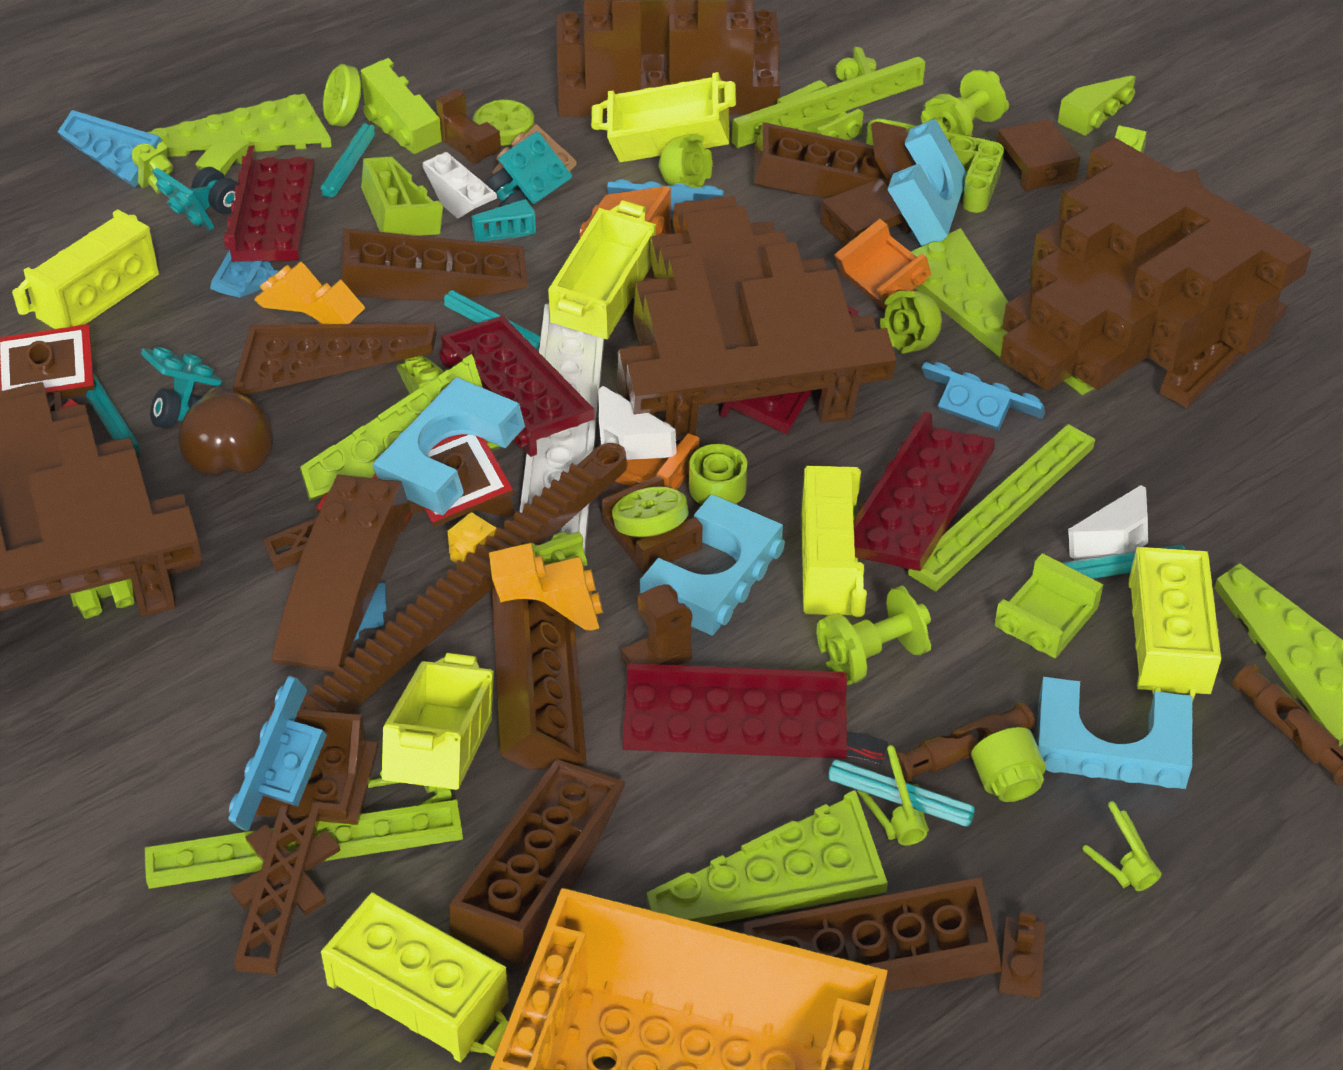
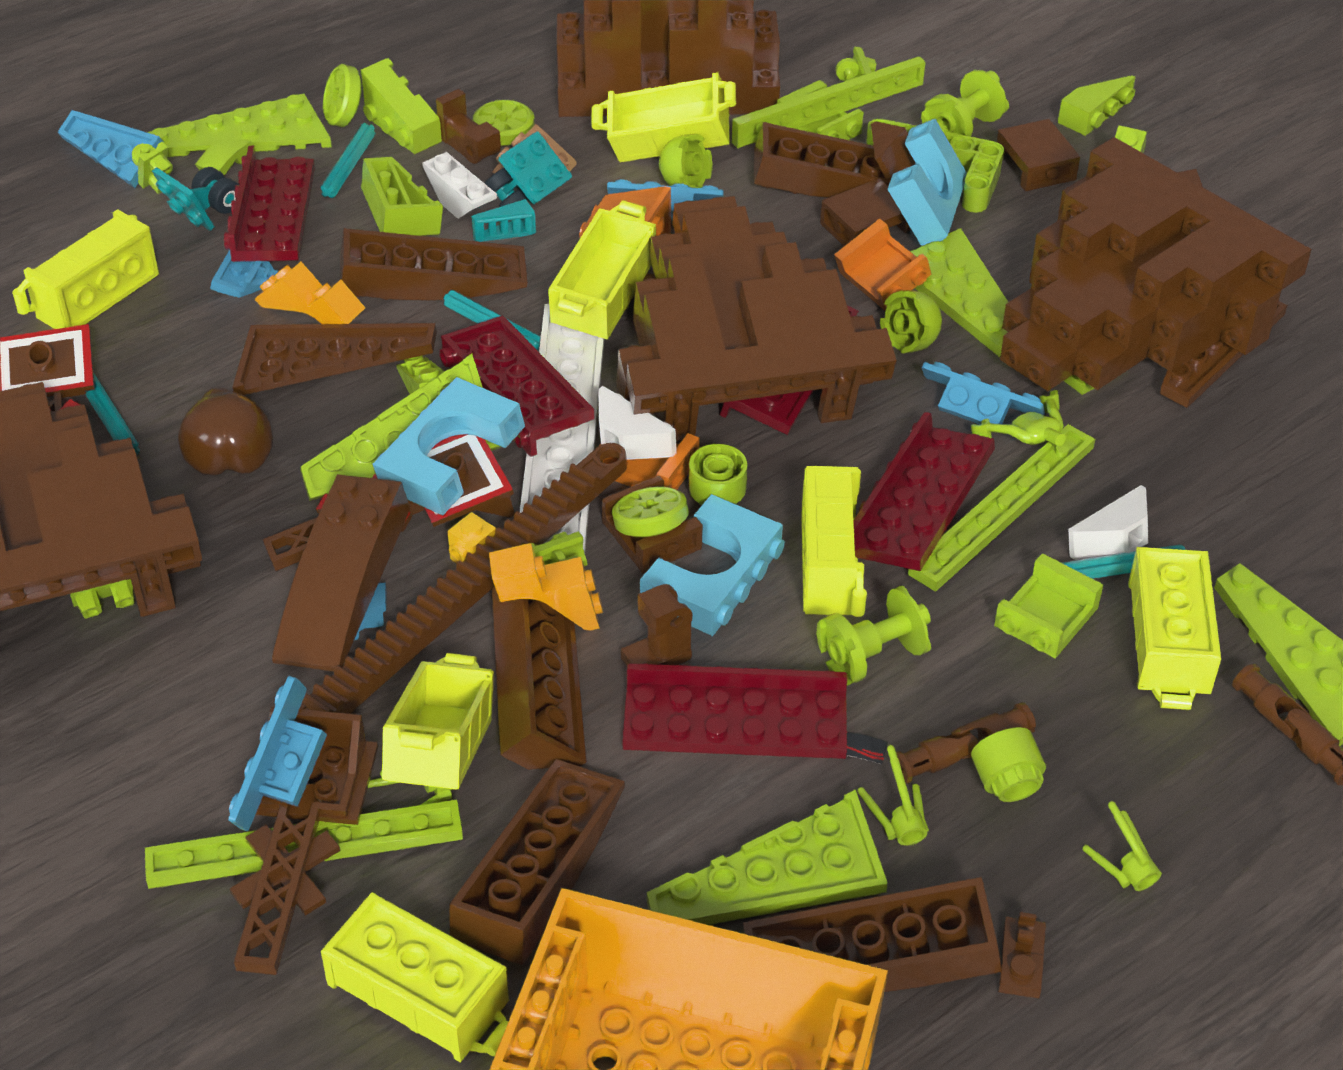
(172, 405): teal plate -> none
(886, 788): axle -> none
(1030, 427): none -> lime piece
(1157, 759): medium azure arch -> none

